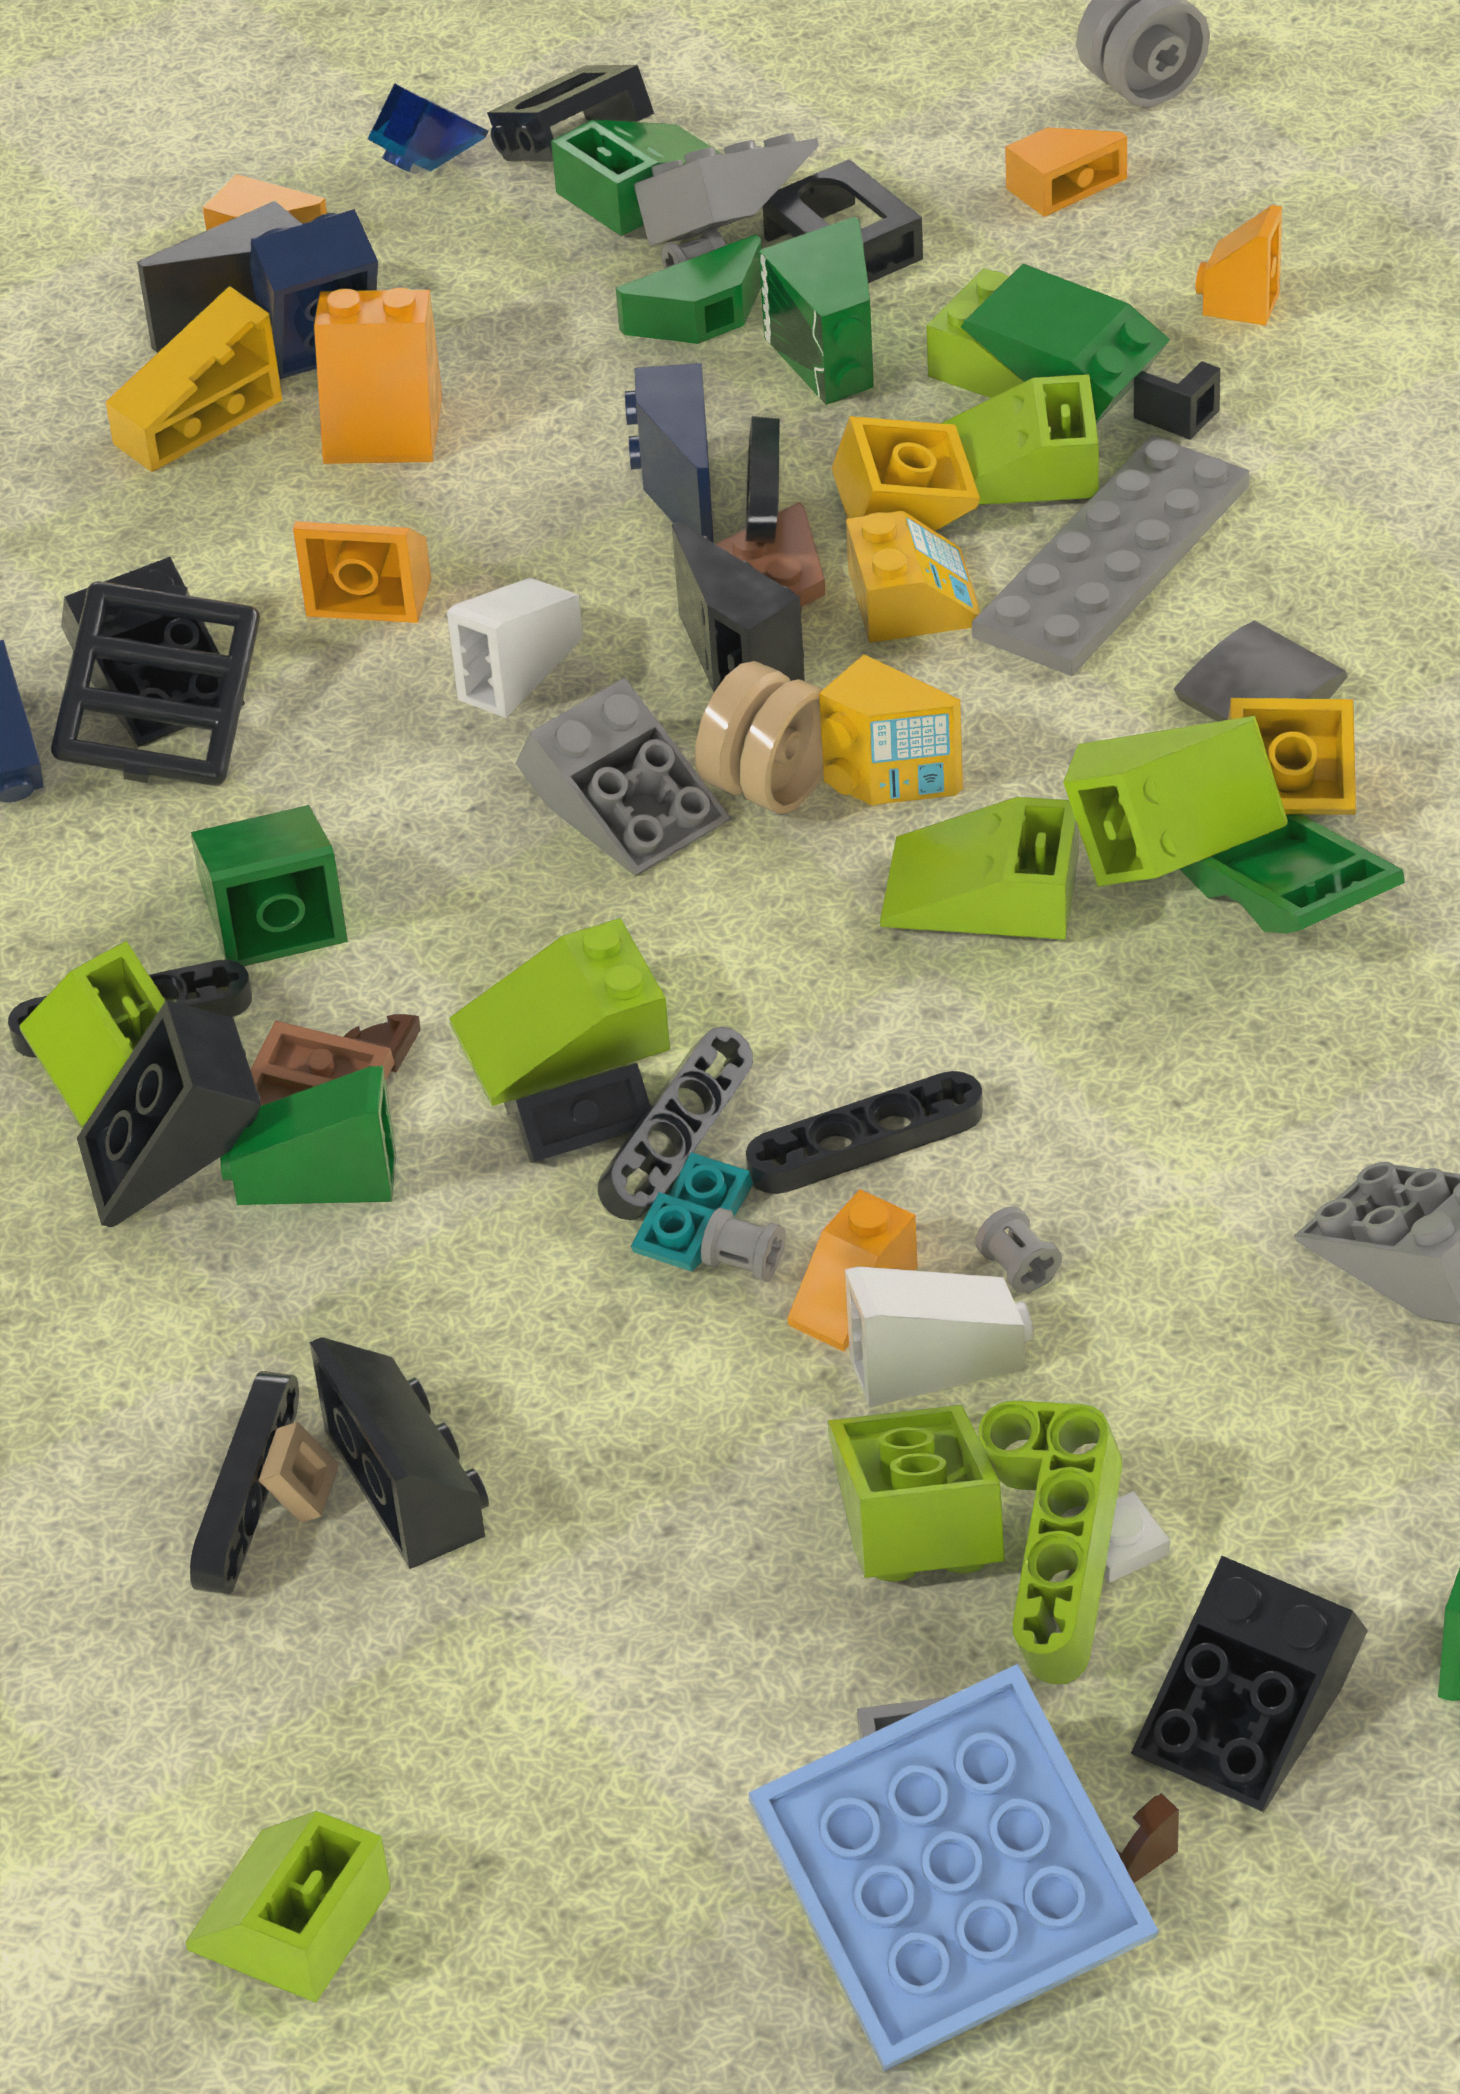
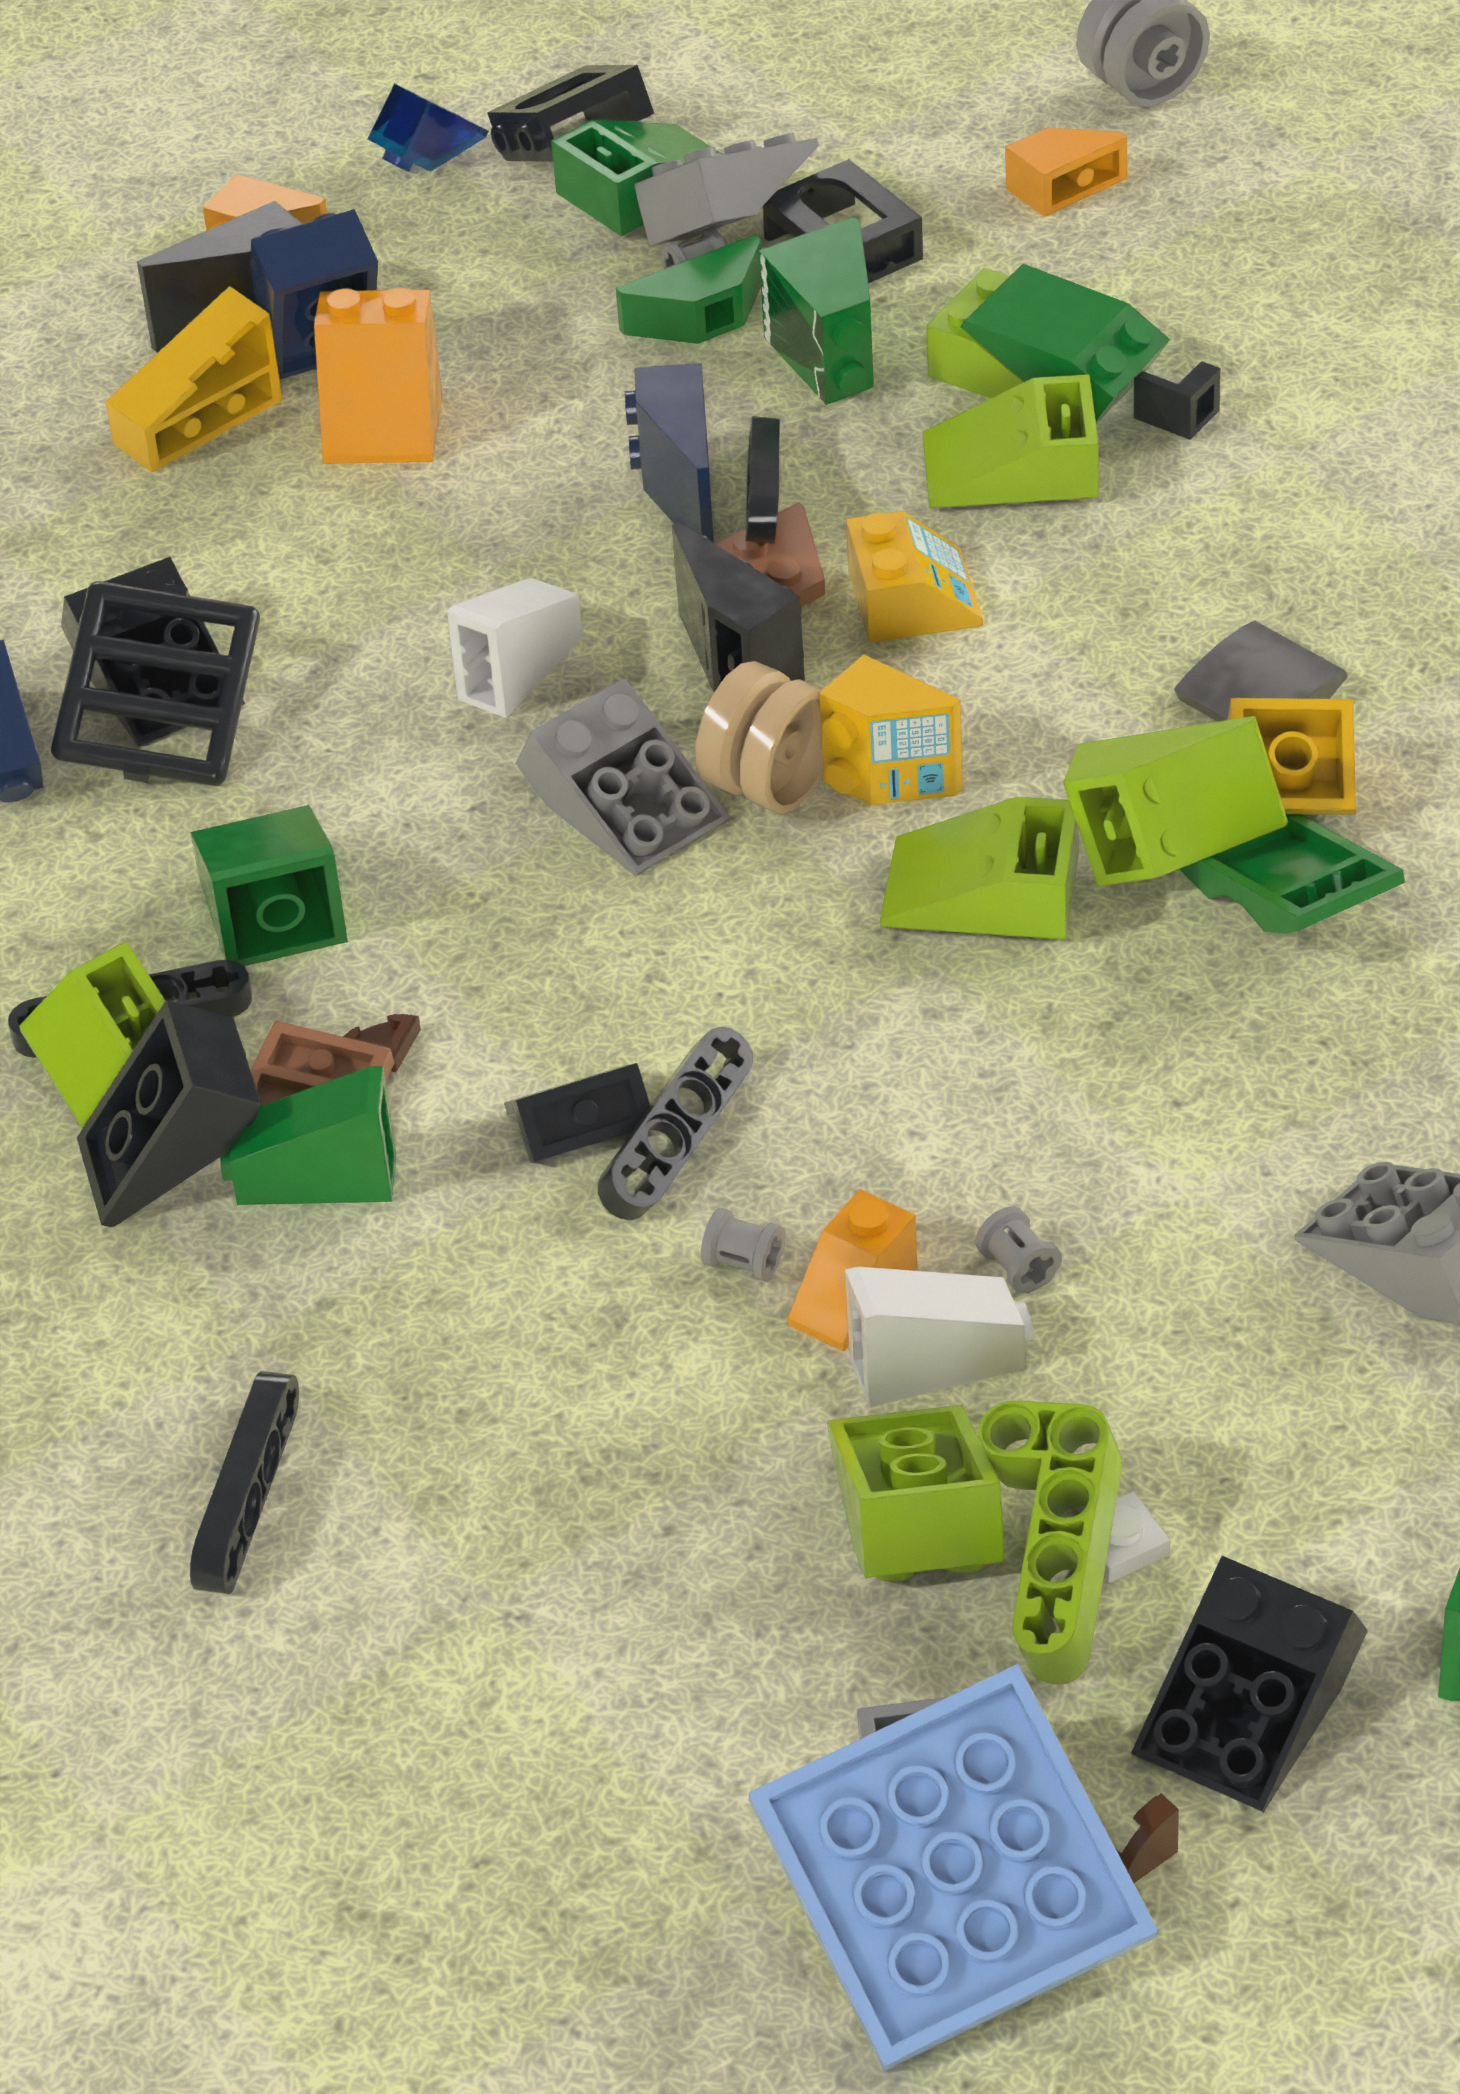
(296, 1903): lime slope -> none
(299, 1472): tan plate -> none
(362, 571): light orange slope -> none
(397, 1452): black slope -> none
(565, 1015): lime slope -> none
(678, 1220): teal slope -> none
(860, 1125): black beam -> none
(905, 469): yellow slope -> none
(1110, 555): light grey plate -> none
(1244, 271): light orange slope -> none

